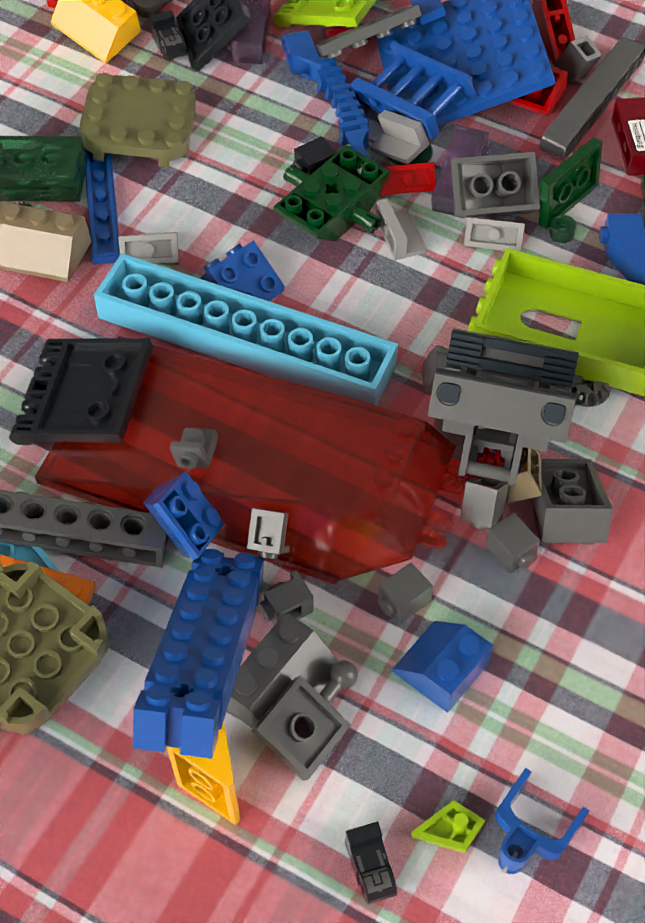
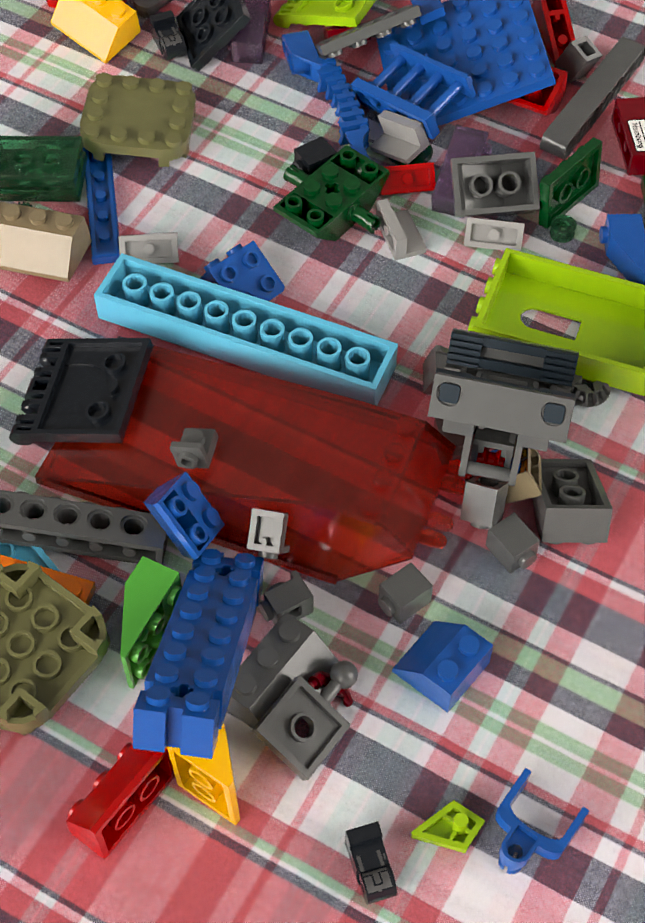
(119, 798): none -> red slope
(147, 608): none -> bright green slope
(322, 678): none -> dark red piece

